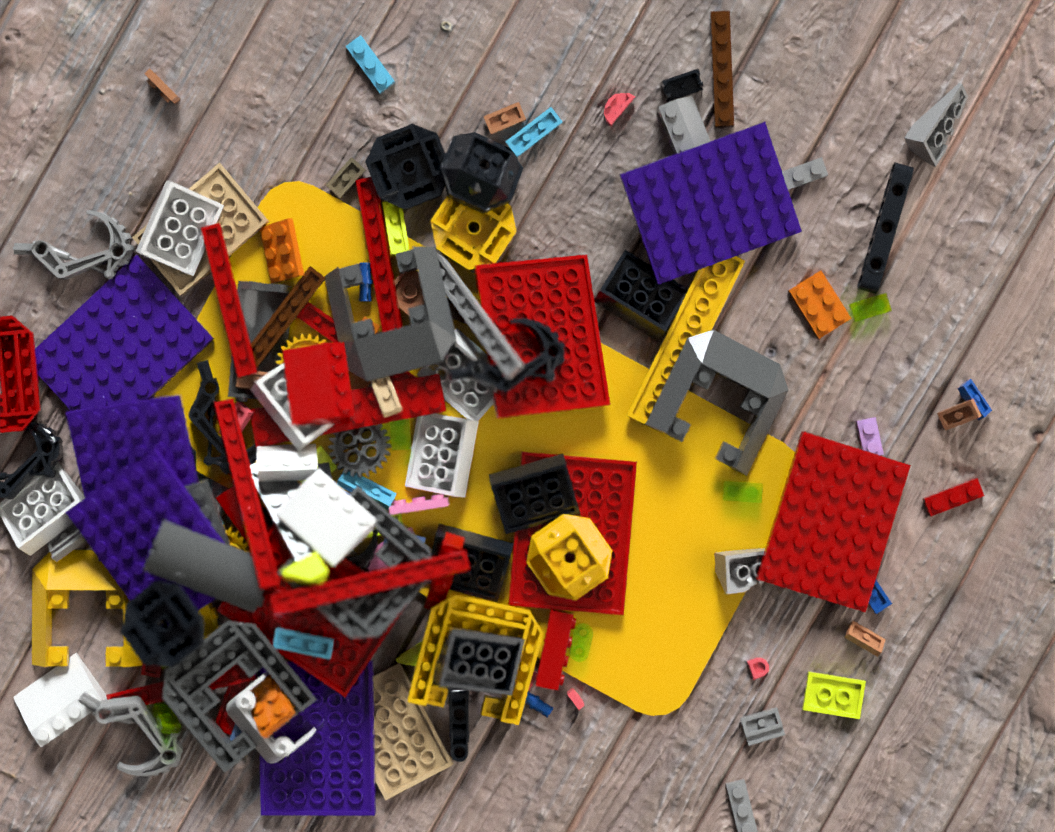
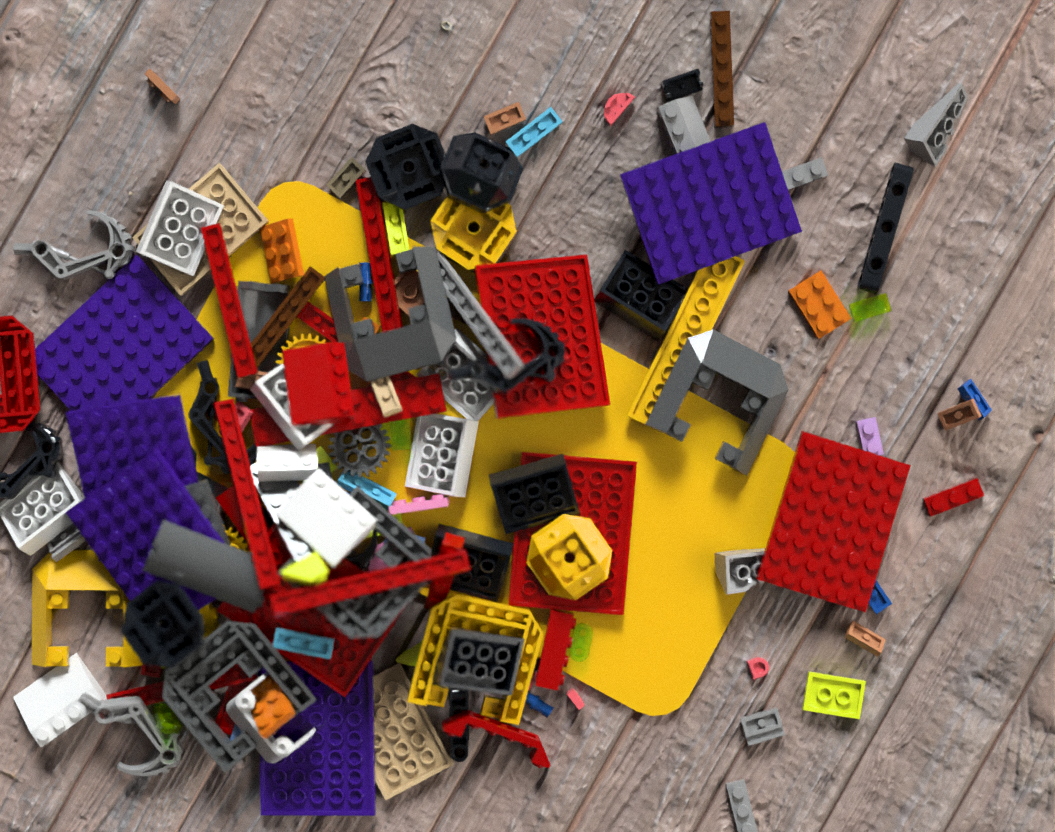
(370, 64): medium azure plate -> none
(456, 724): none -> red slope
(742, 491): clear neon green plate -> none

